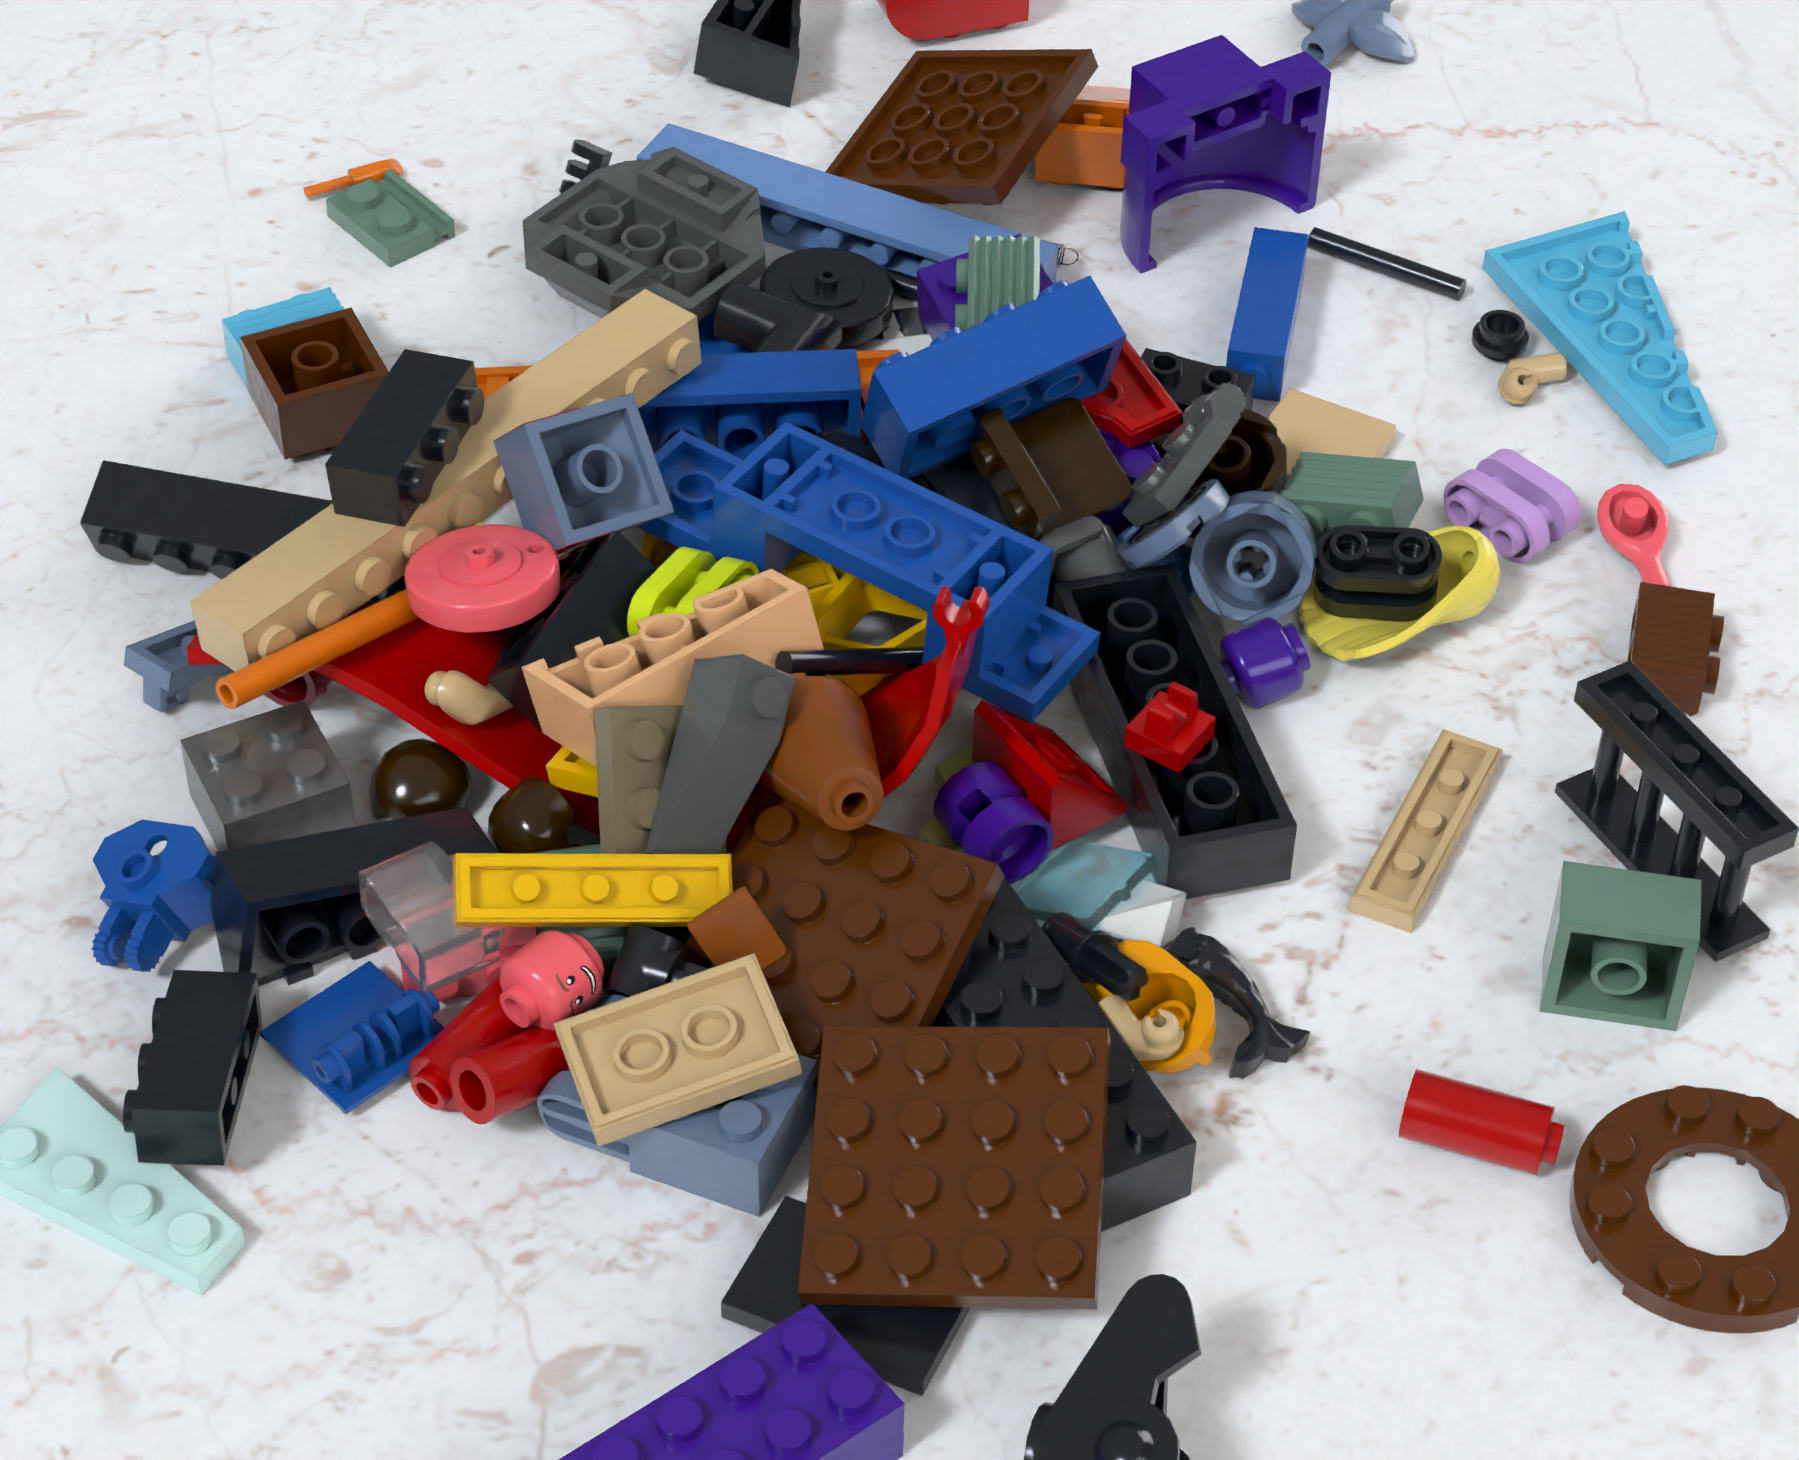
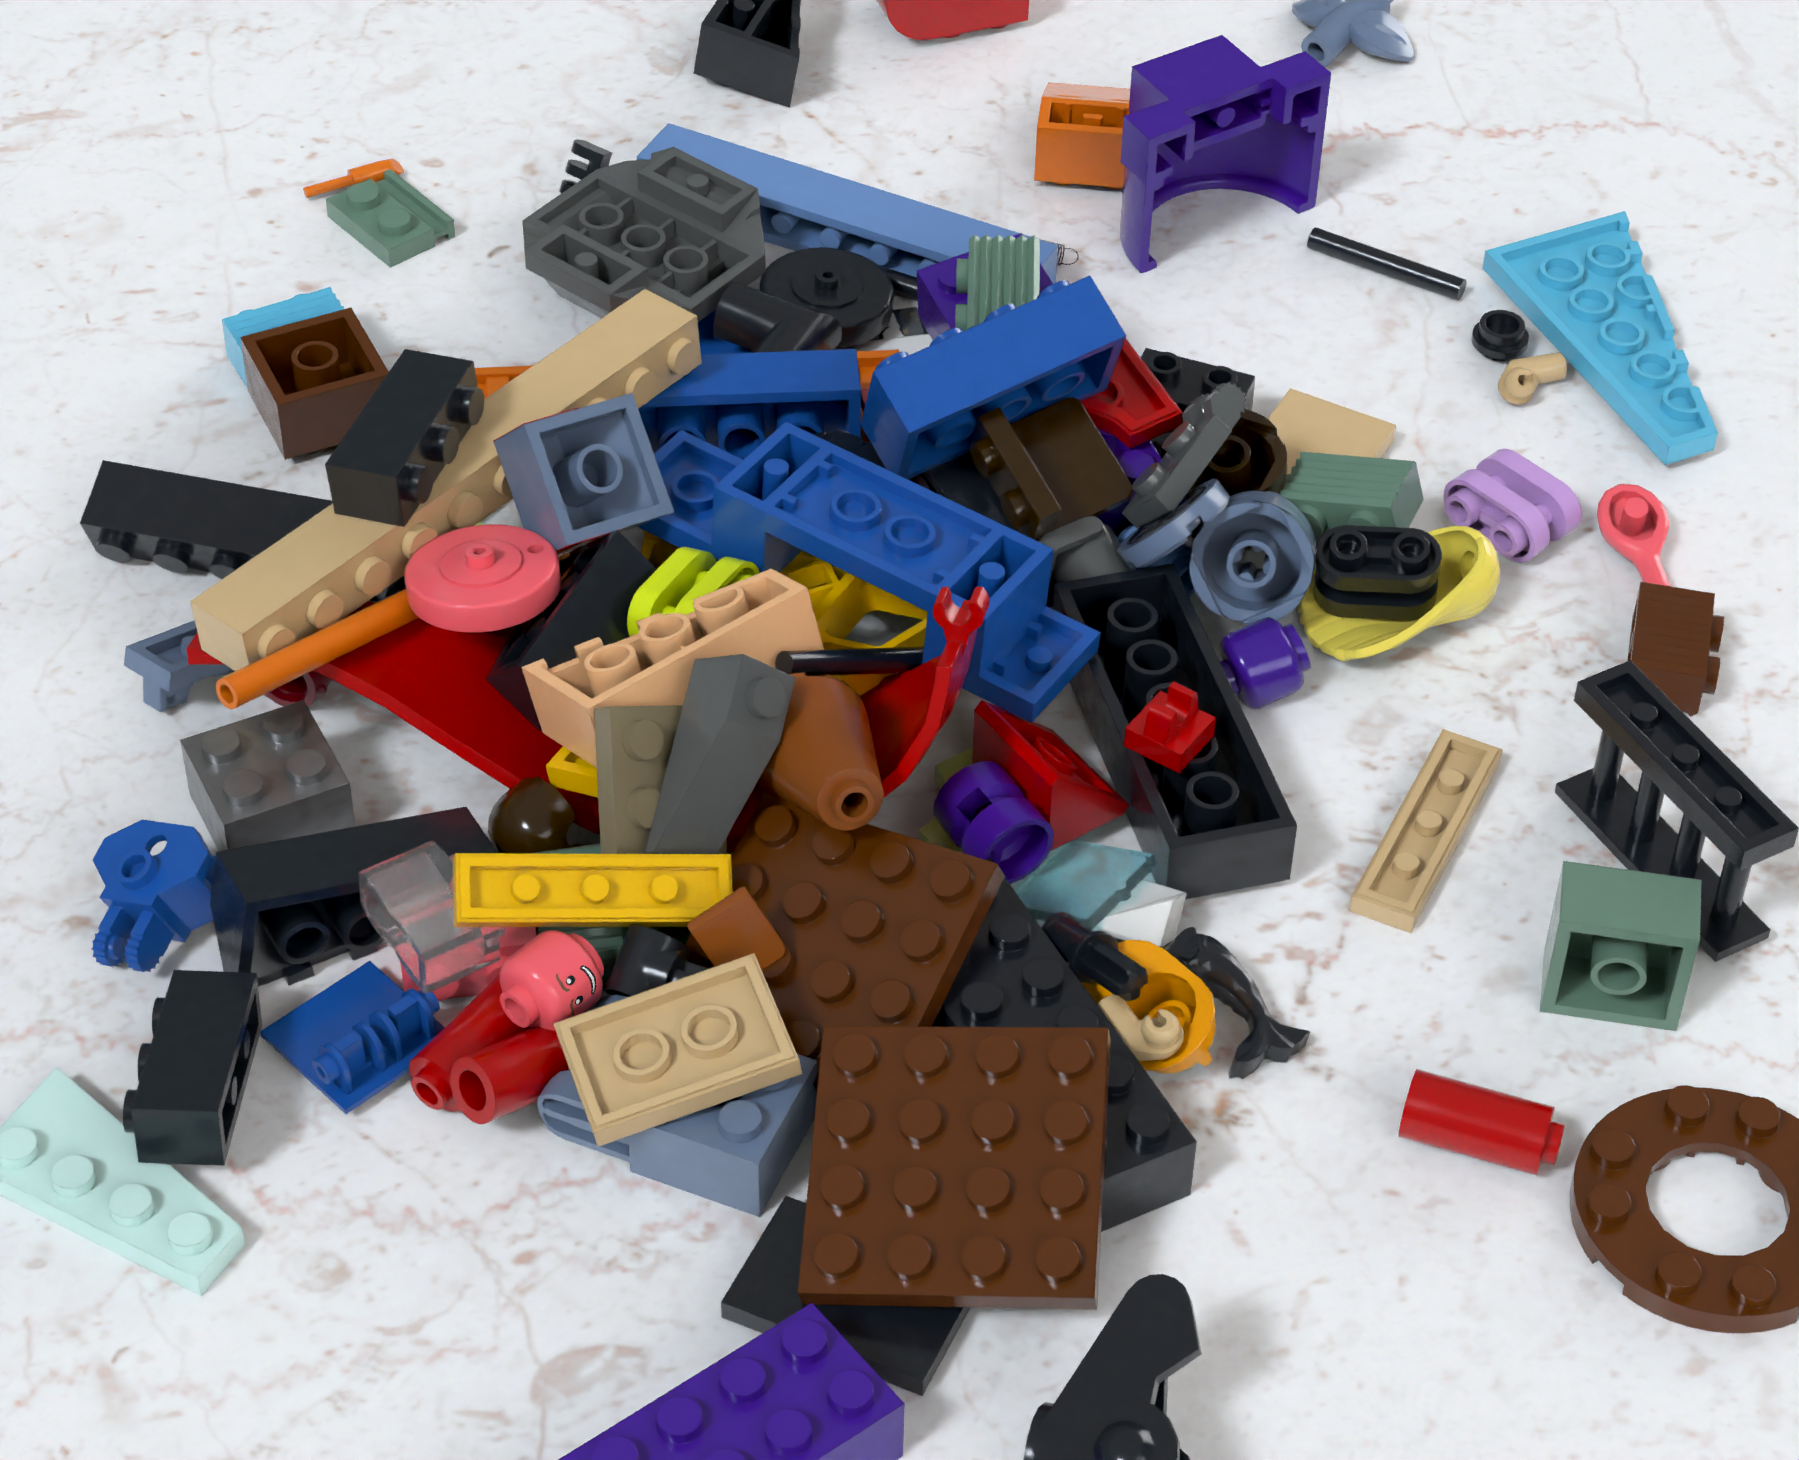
(418, 780): dark brown hair -> none
(464, 697): tan arm -> none
(964, 122): reddish brown plate -> none
(1268, 309): blue brick -> none

